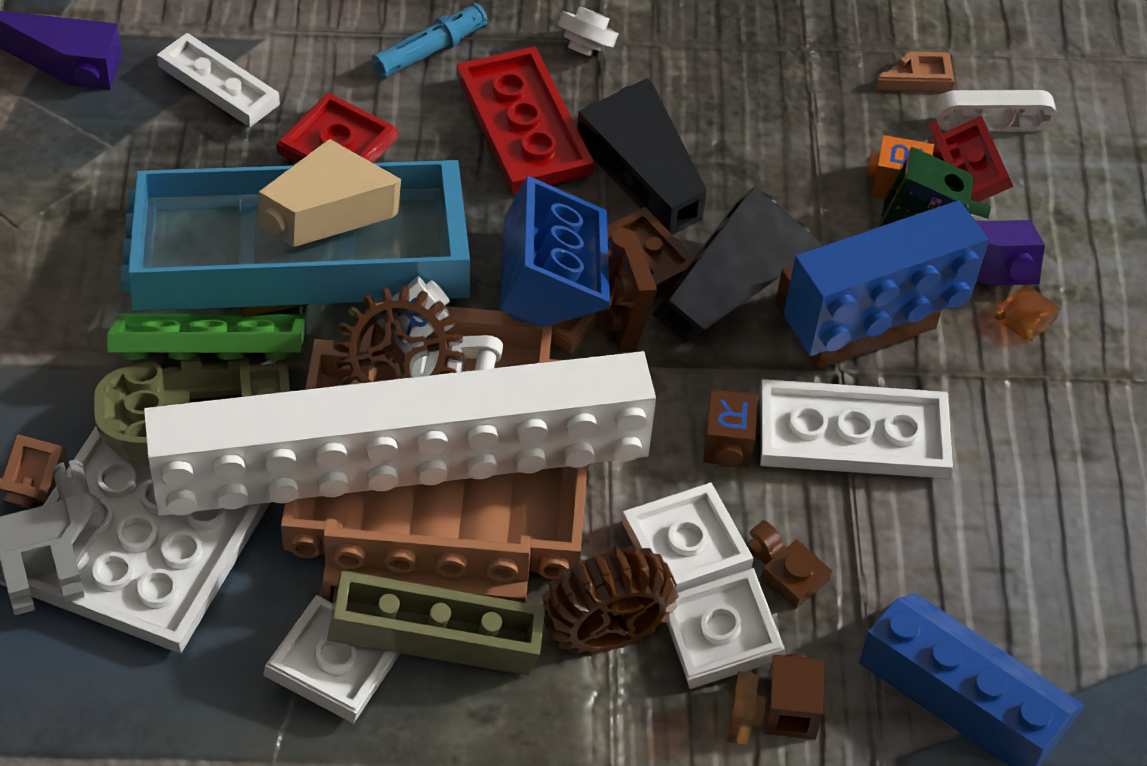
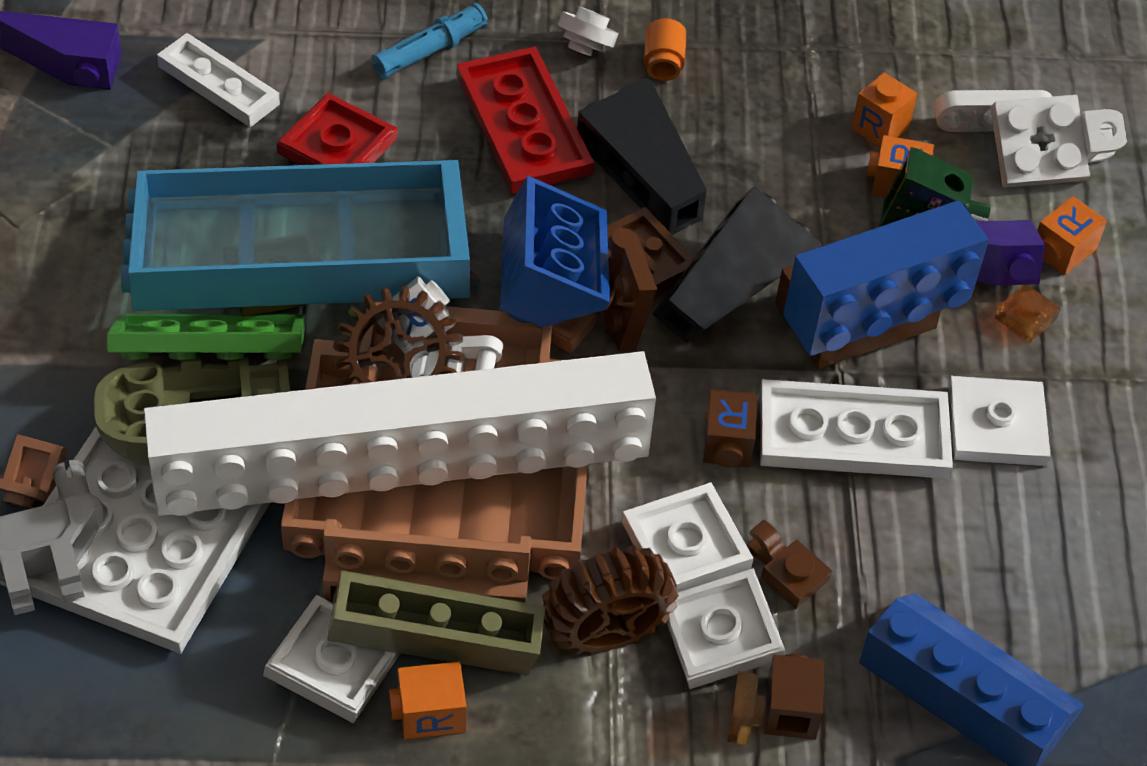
(327, 196): tan slope -> none
(429, 700): none -> orange brick
(664, 49): none -> orange brick
(884, 109): none -> orange brick
(919, 73): nougat tile -> none
(973, 151): red bracket -> none
(998, 421): none -> white plate
(1070, 234): none -> orange brick
(1072, 138): none -> white plate

